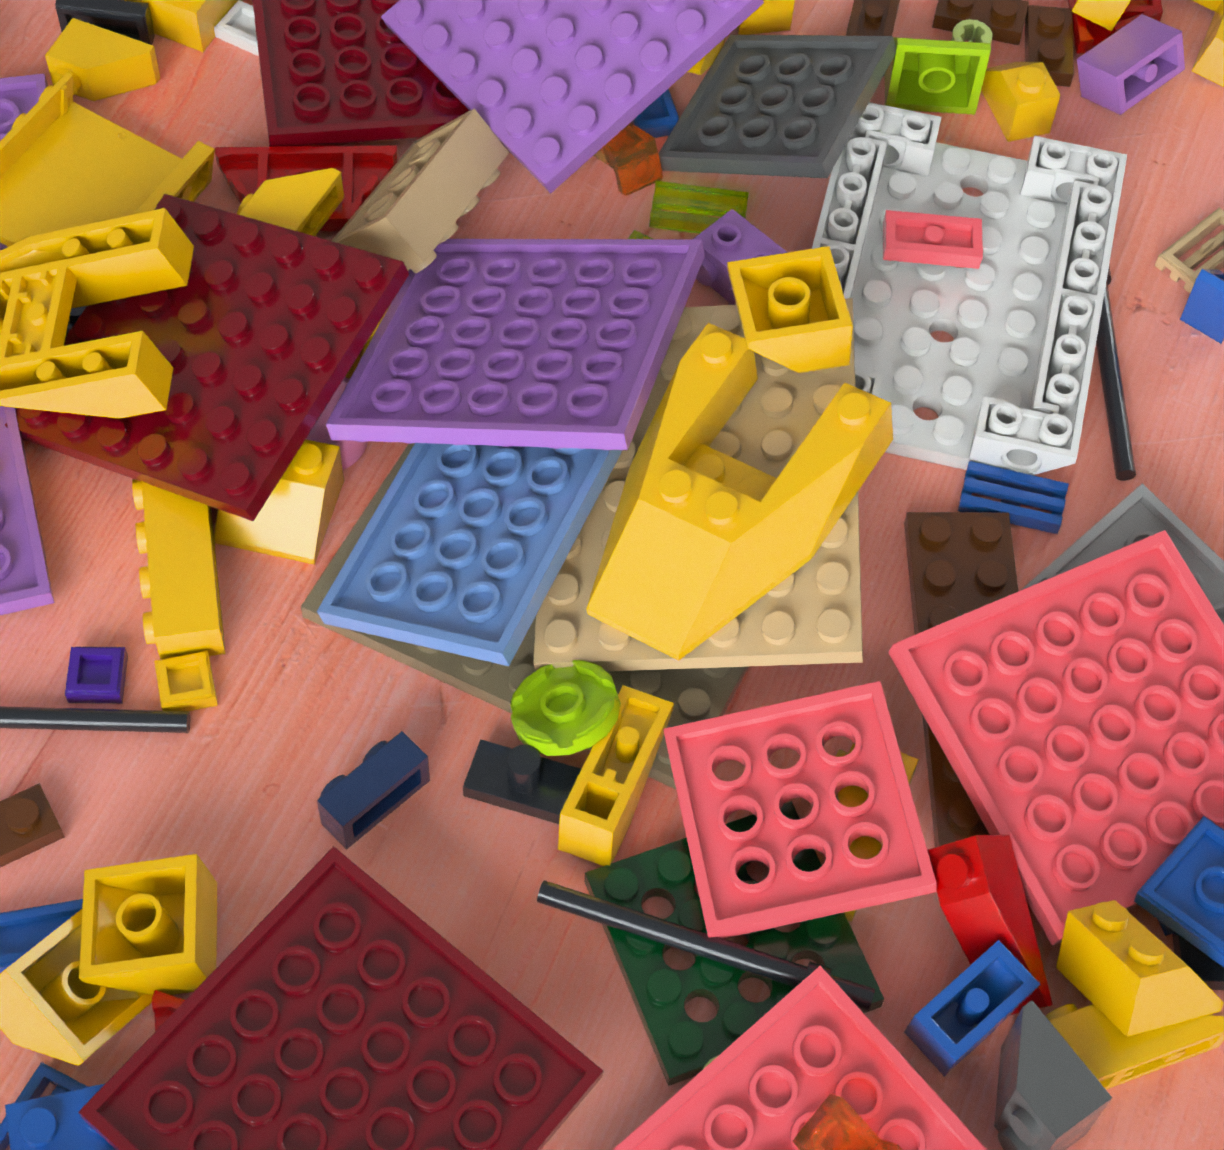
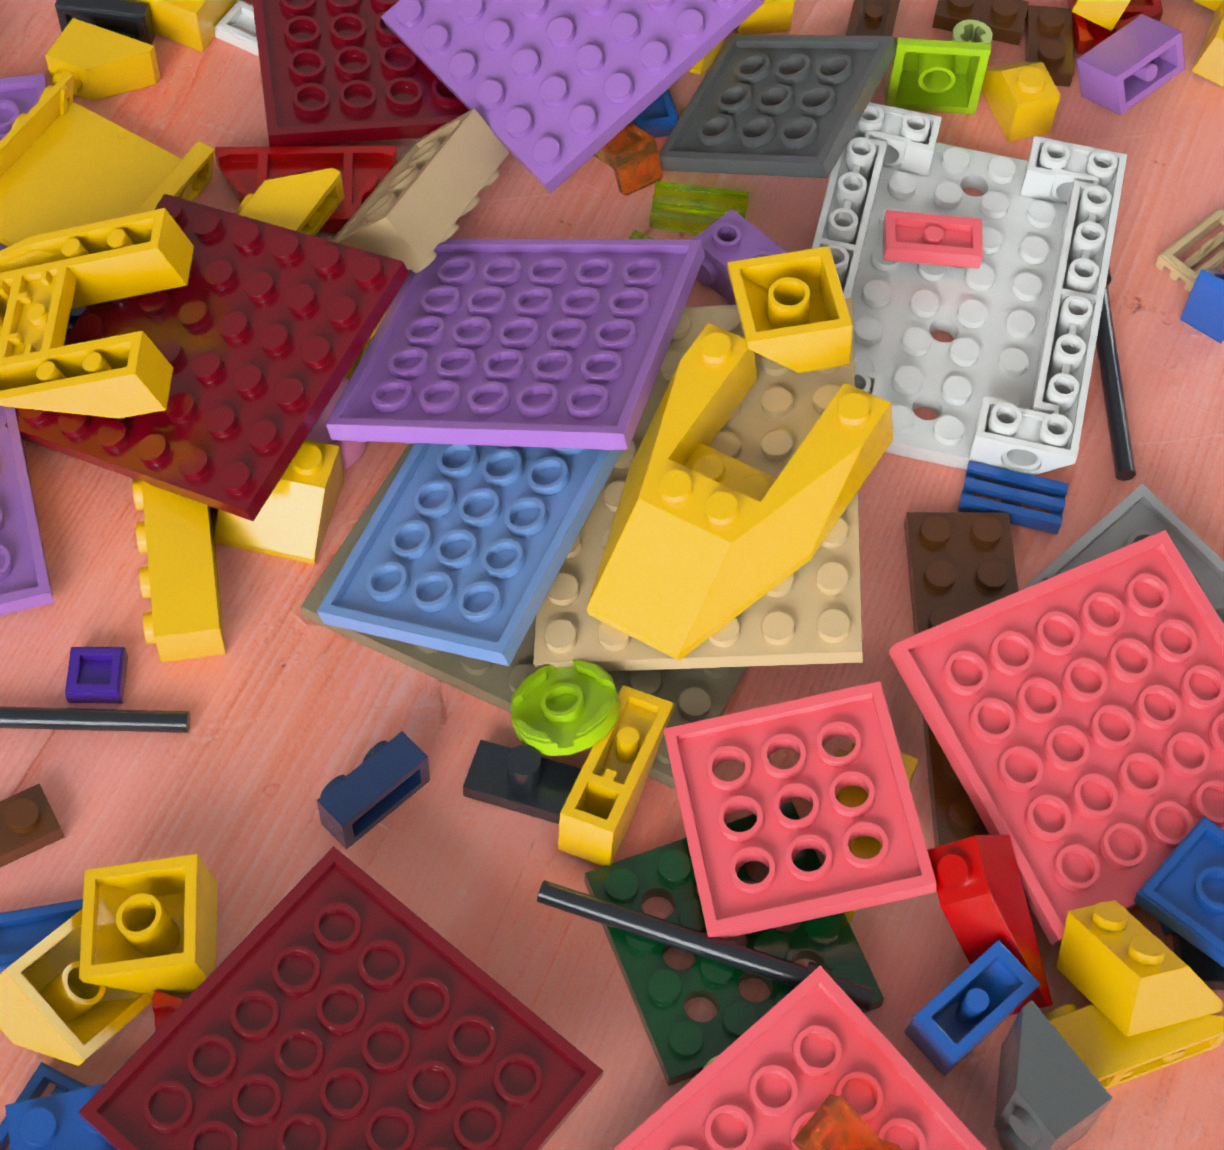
(186, 682): yellow tile -> none

